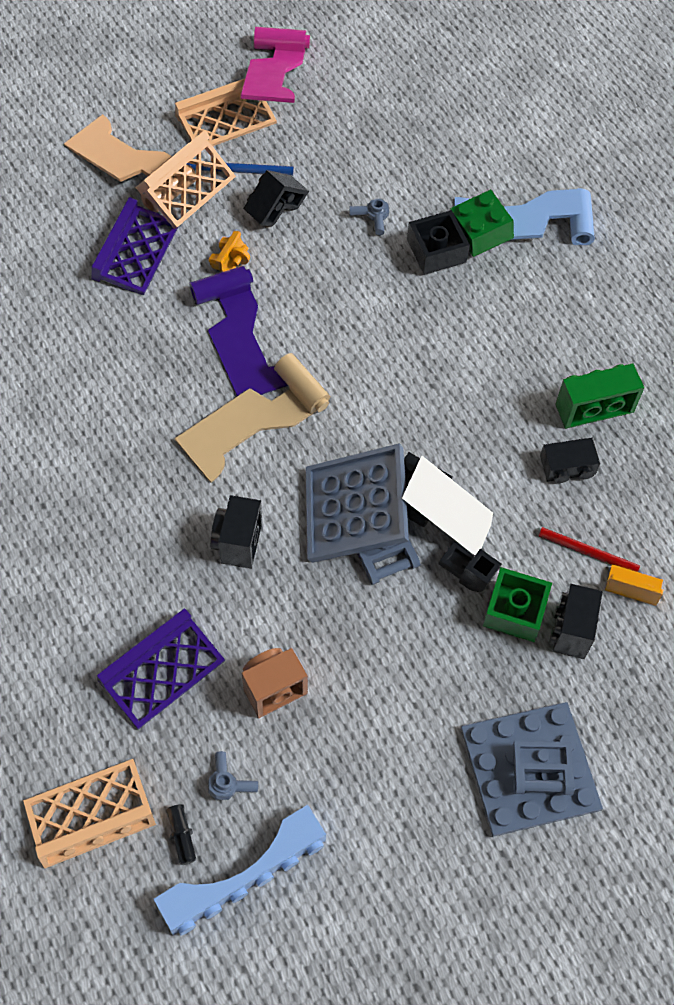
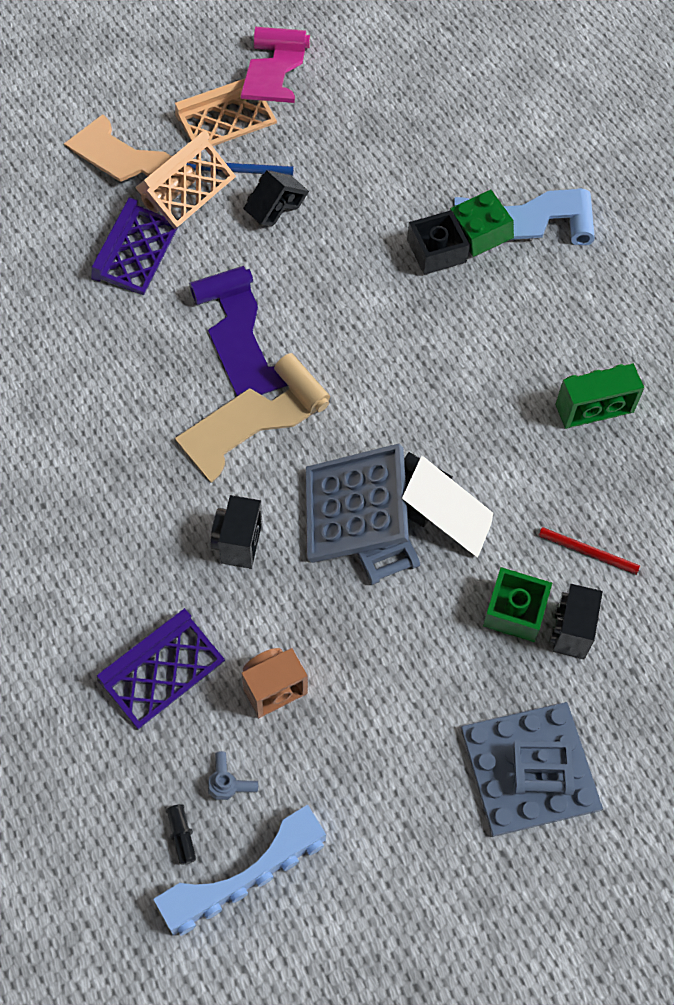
(89, 836): light nougat fence -> none
(232, 253): light orange hips -> none
(376, 210): sand blue piece -> none
(471, 569): black brick -> none
(570, 460): black brick -> none
(634, 585): light orange panel -> none

